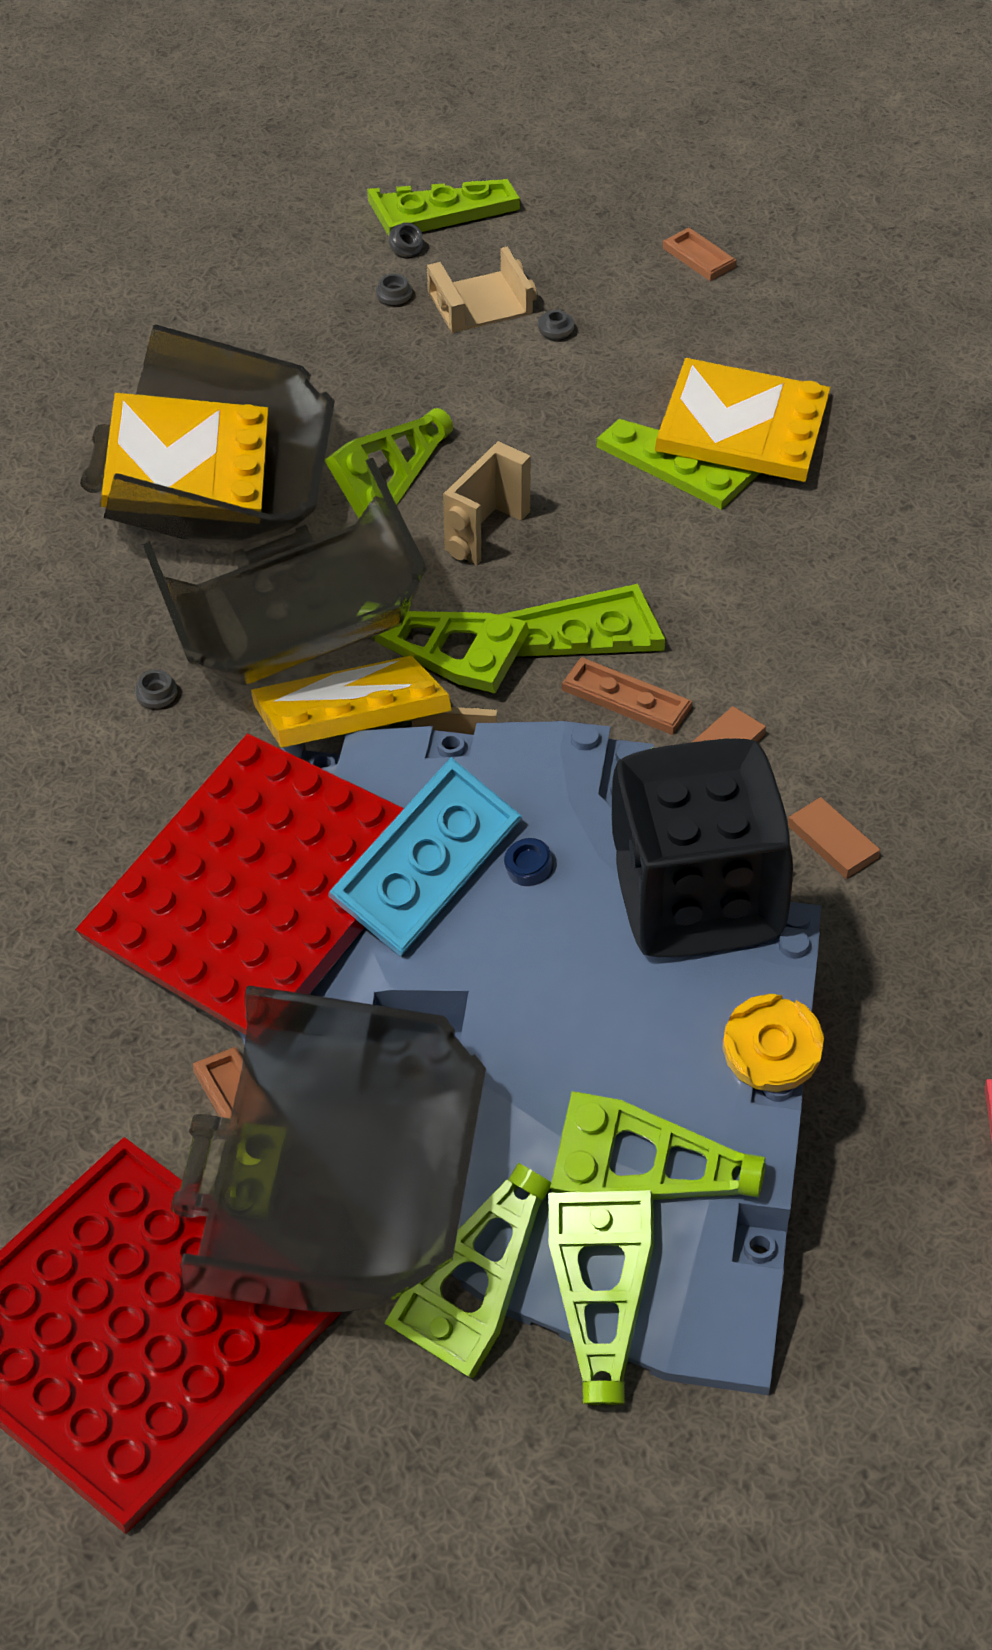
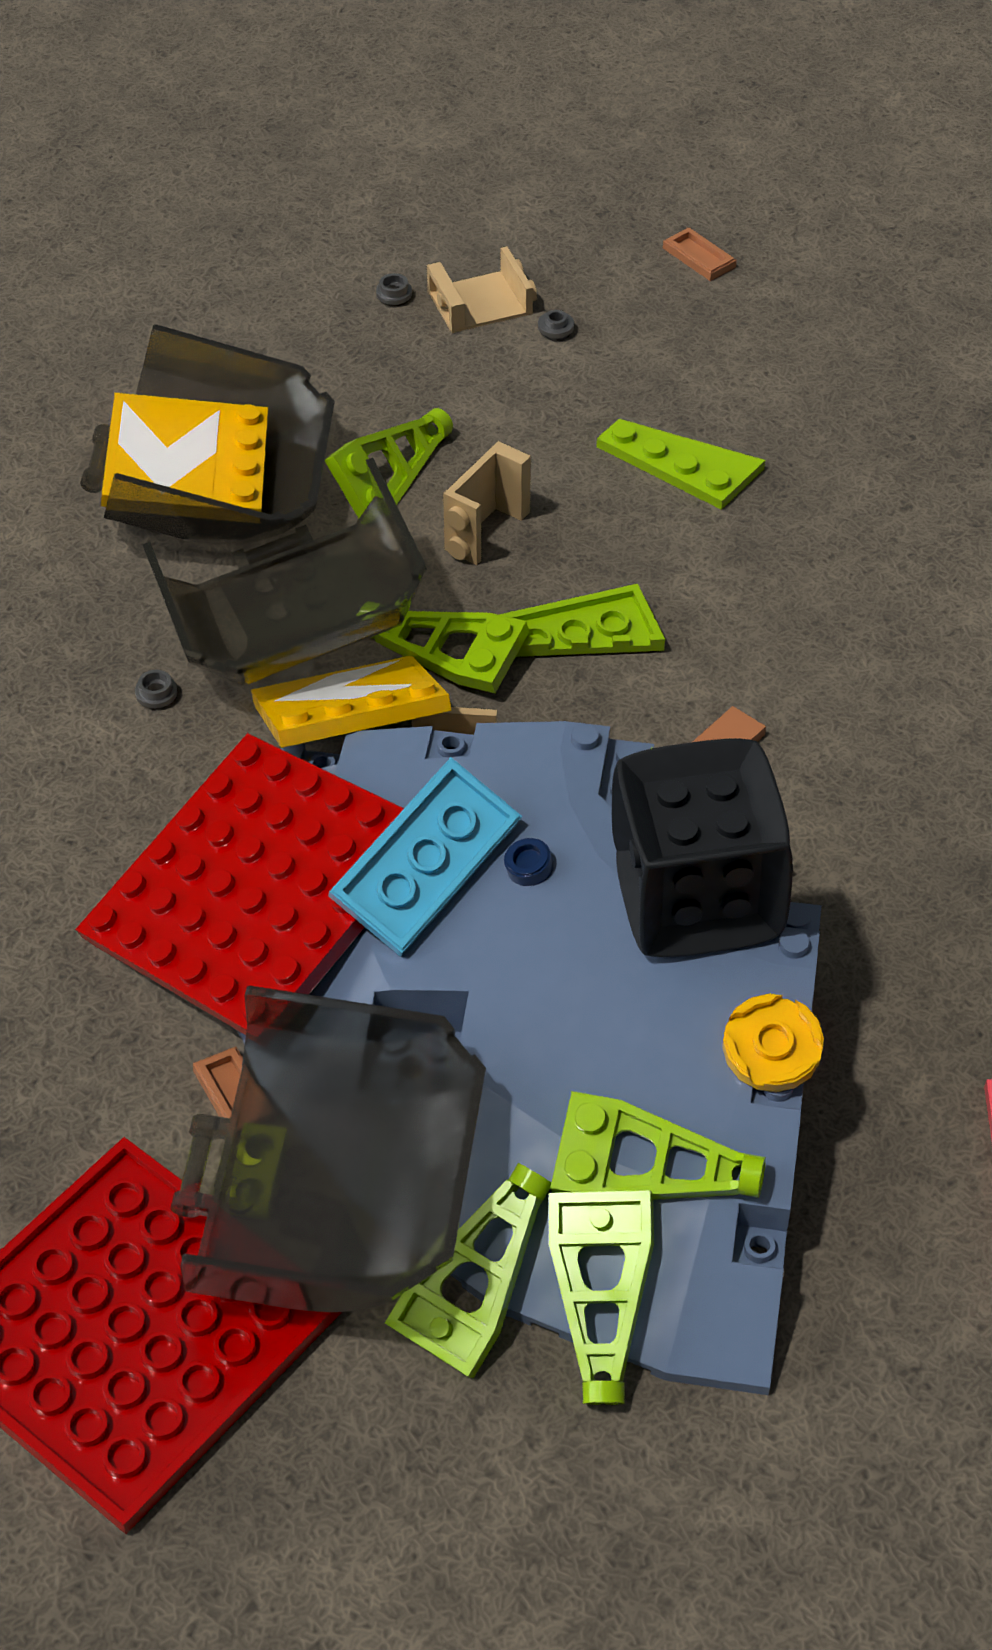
(408, 233): flat silver plate -> none
(443, 204): lime wing -> none
(626, 695): nougat tile -> none
(743, 419): yellow plate -> none
(833, 837): nougat tile -> none

